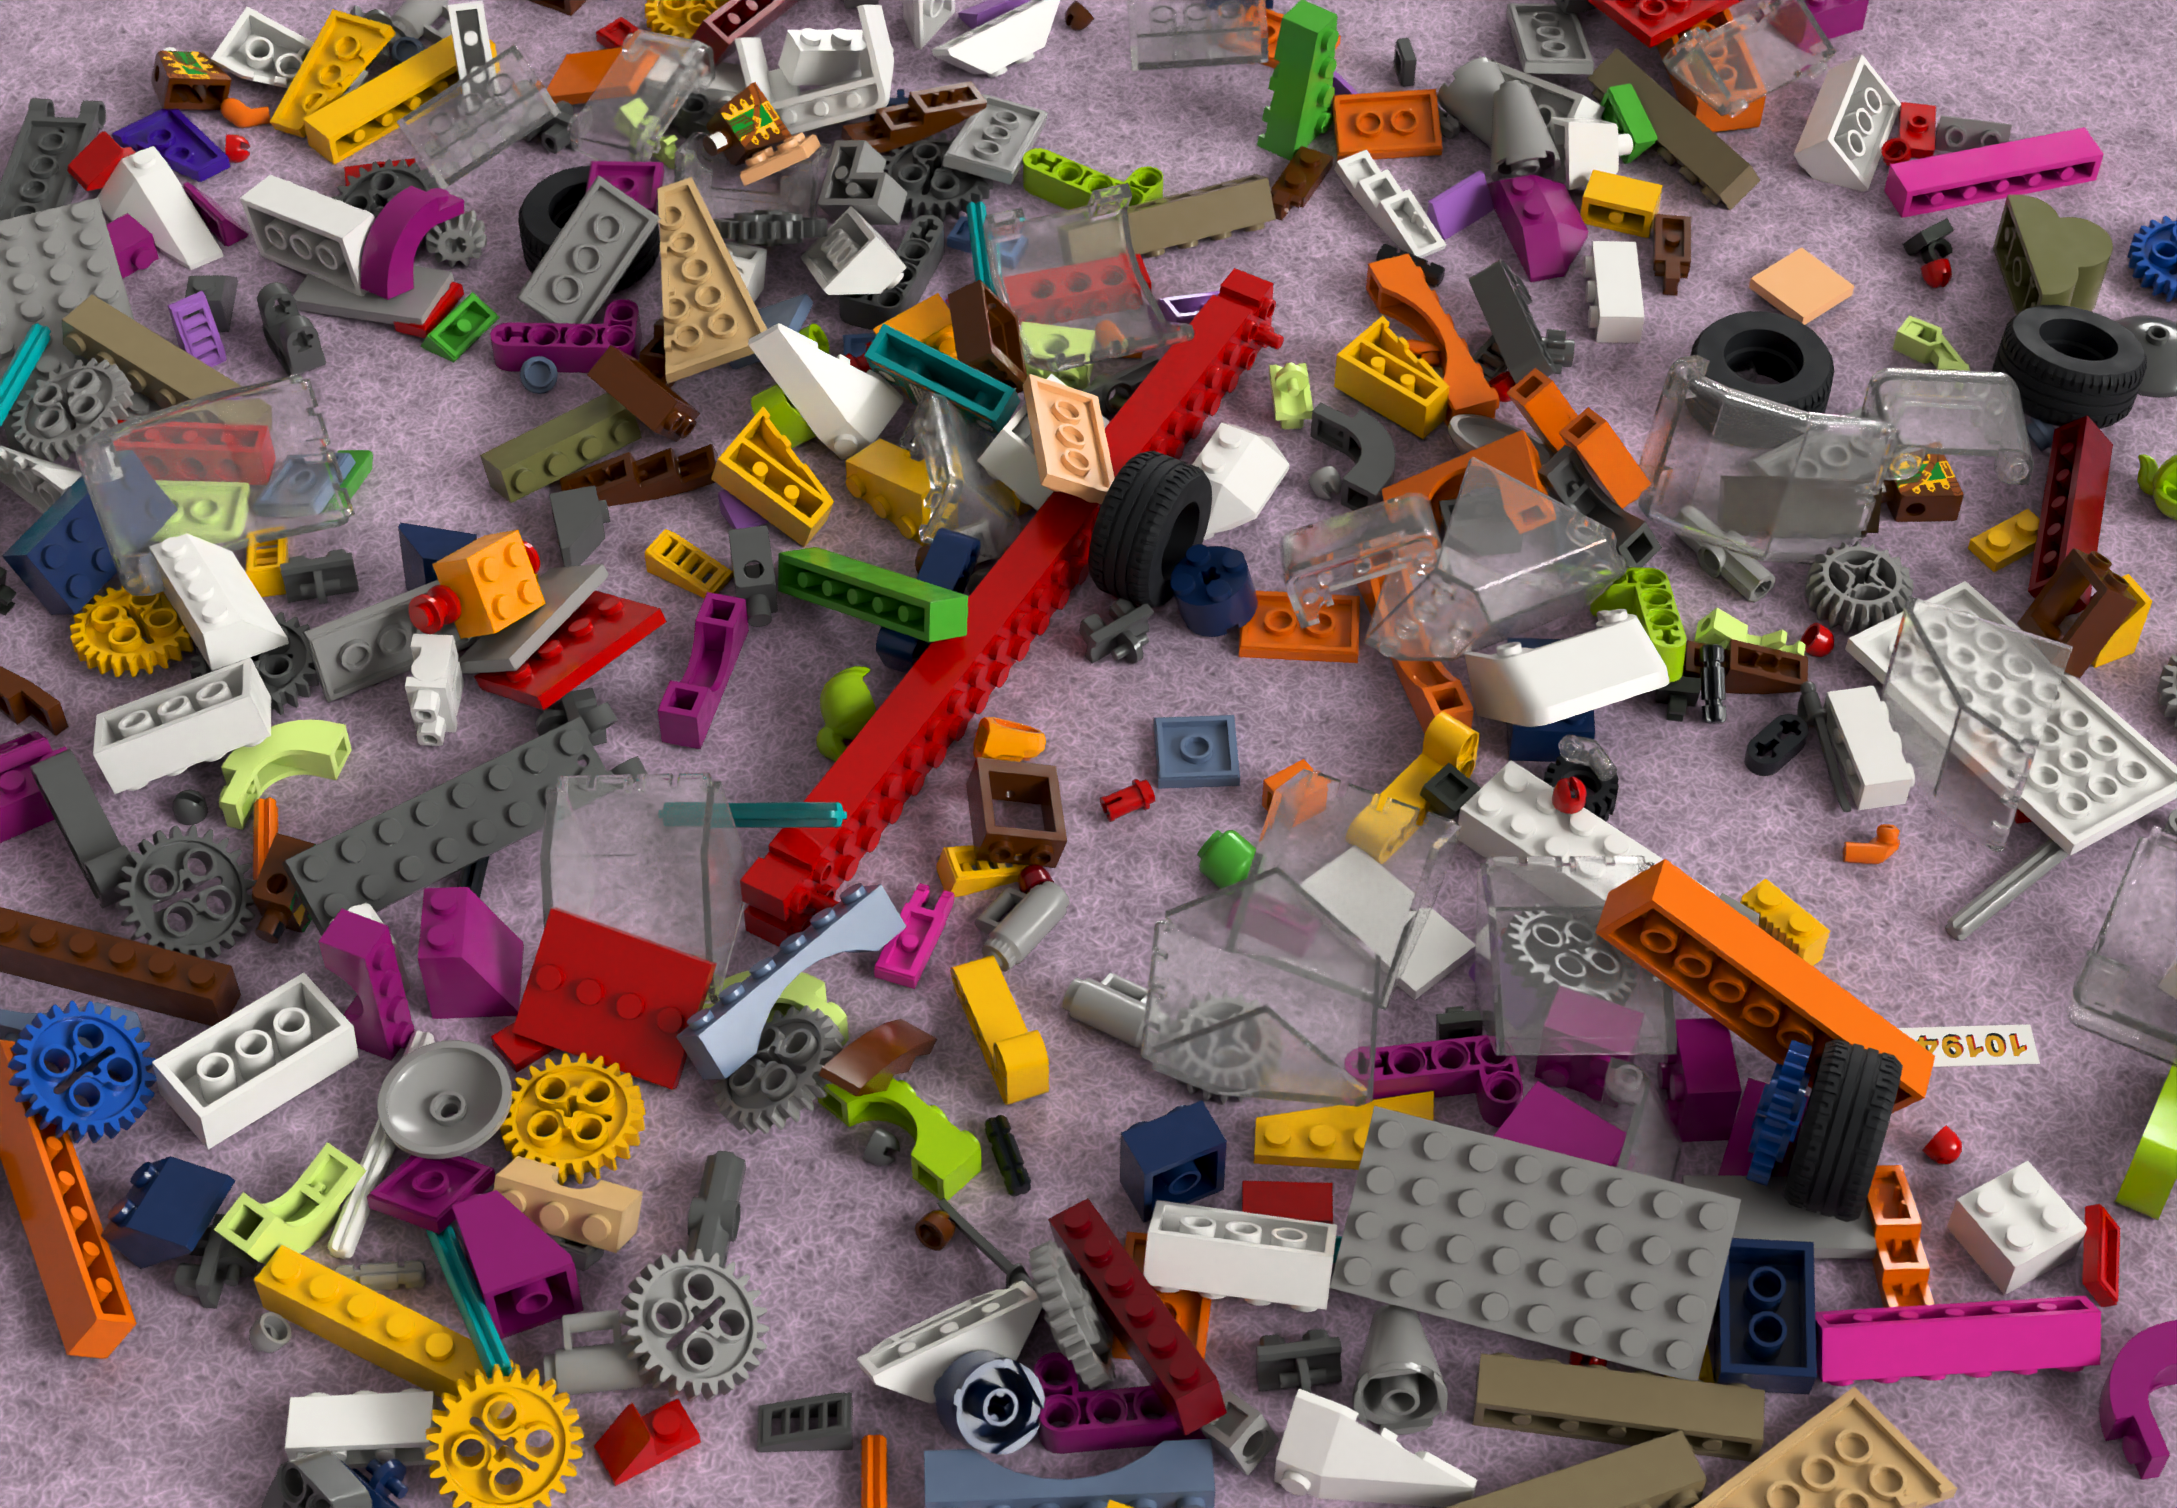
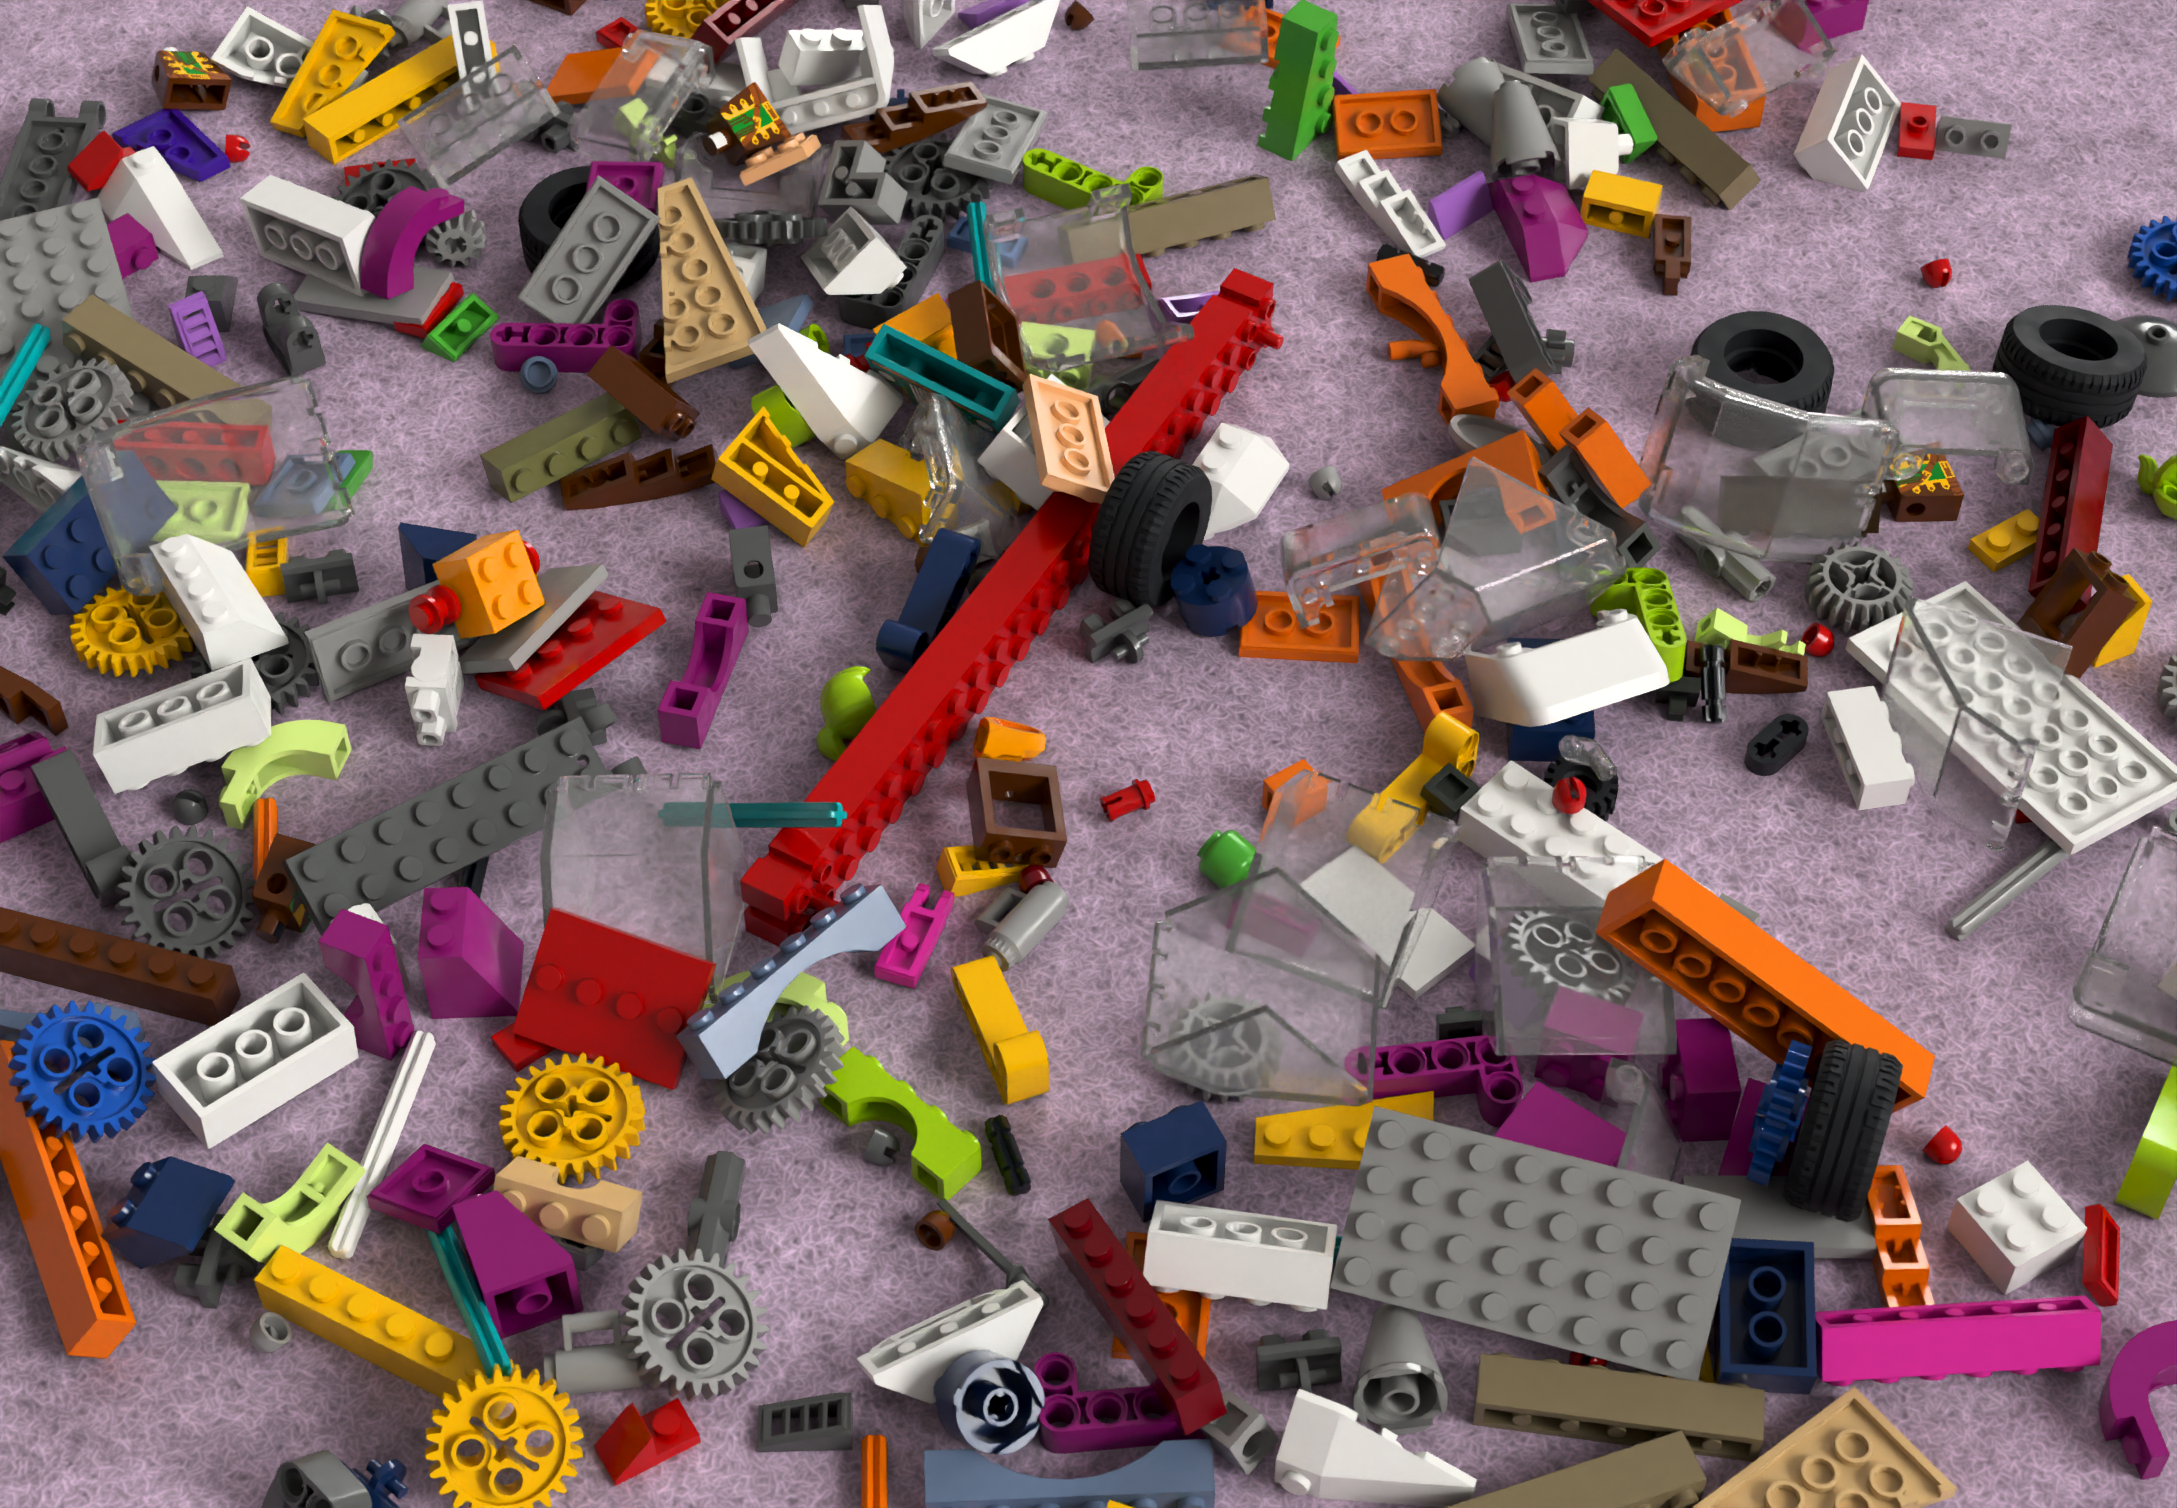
(215, 218): magenta slope -> none
(243, 116): orange arm -> none
(362, 1426): white brick -> none
(386, 1274): light grey axle -> none
(405, 48): sand blue plate -> none
(443, 1081): light grey dish -> none
(578, 523): dark grey slope -> none
(669, 548): yellow slope -> none
(873, 594): bright green brick -> none
(877, 1056): reddish brown slope -> none
(1072, 1315): light grey gear -> none
(1110, 1006): light grey piece -> none
(1196, 751): sand blue tile -> none
(1289, 1199): red tile -> none
(1291, 394): yellowish green hips -> none
(1299, 180): reddish brown hinge -> none
(1366, 444): dark grey arch -> none
(1392, 380): yellow wedge -> none
(1404, 62): dark grey tile -> none
(1614, 292): white brick -> none
(1787, 921): yellow brick -> none
(1801, 286): light nougat tile -> none
(1811, 711): dark grey sword -> none
(1876, 850): orange arm -> none
(1893, 150): red hinge -> none
(1931, 239): pearl dark grey tile -> none
(1977, 1044): white sticker -> none
(1993, 172): dark pink brick -> none
(2050, 256): olive brick -> none

